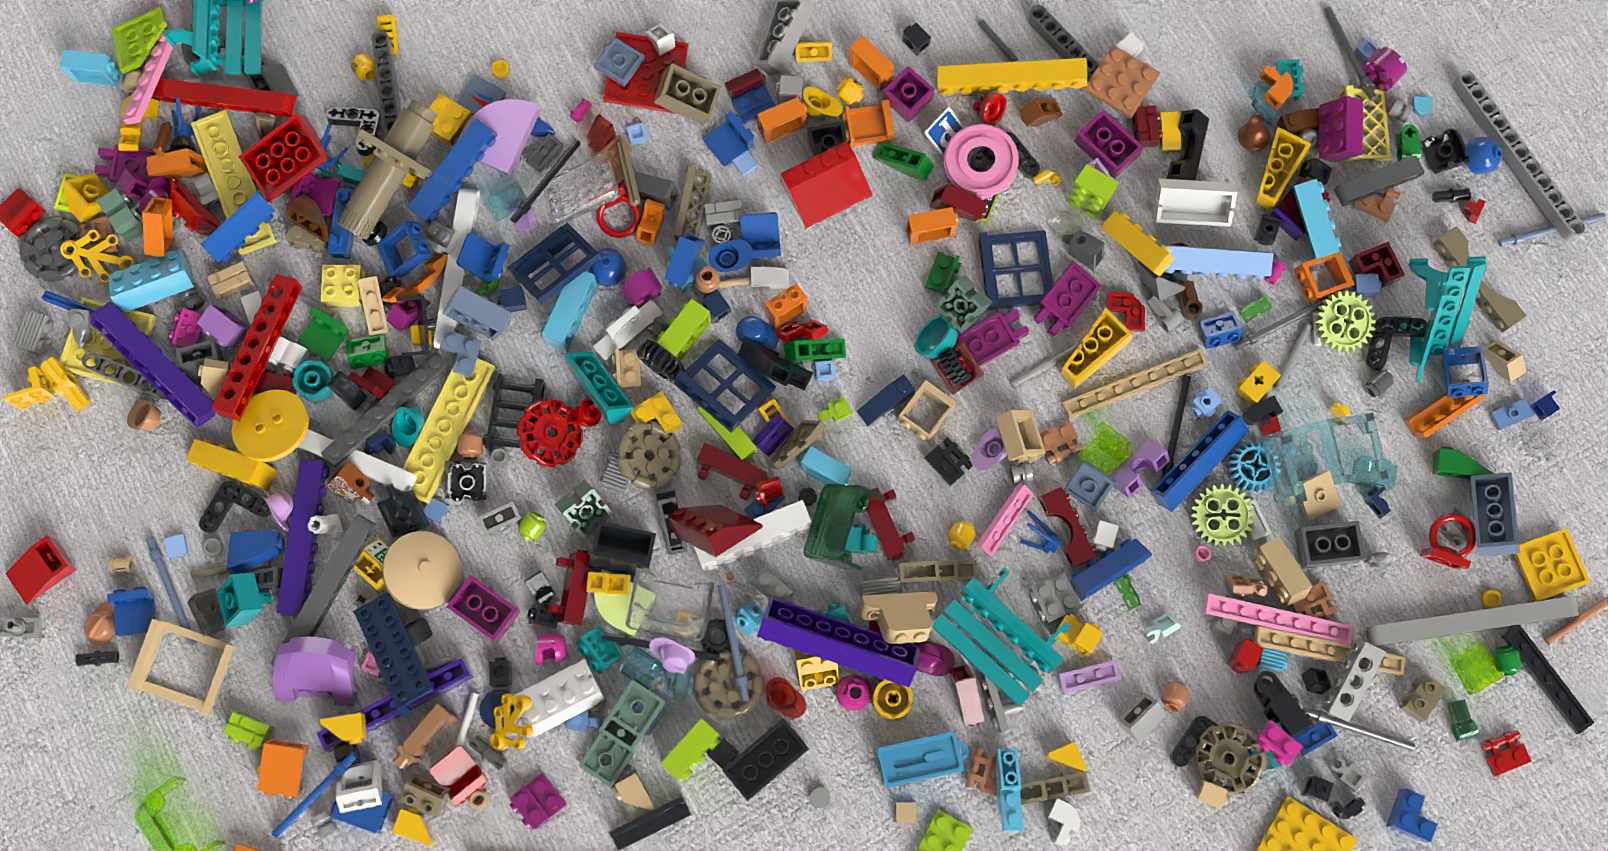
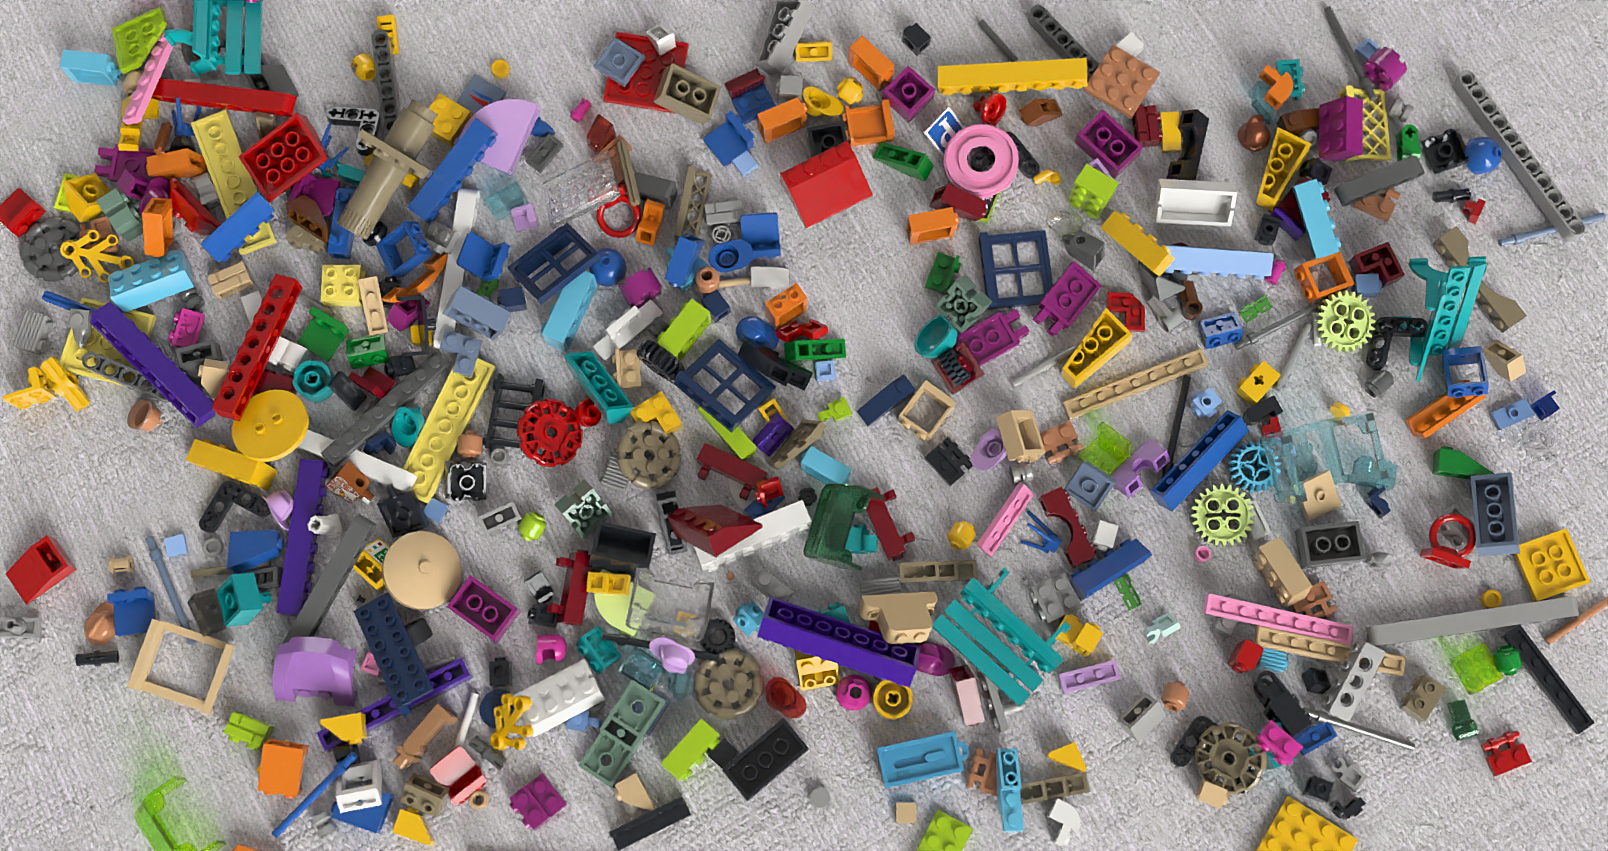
(223, 326): medium lavender slope -> none
(525, 206): black bar -> none
(637, 133): light blue tile -> none
(741, 680): sand blue bar -> none
(1242, 585): nougat plate -> none
(1406, 817): blue brick -> none
(1422, 105): medium azure tile -> none

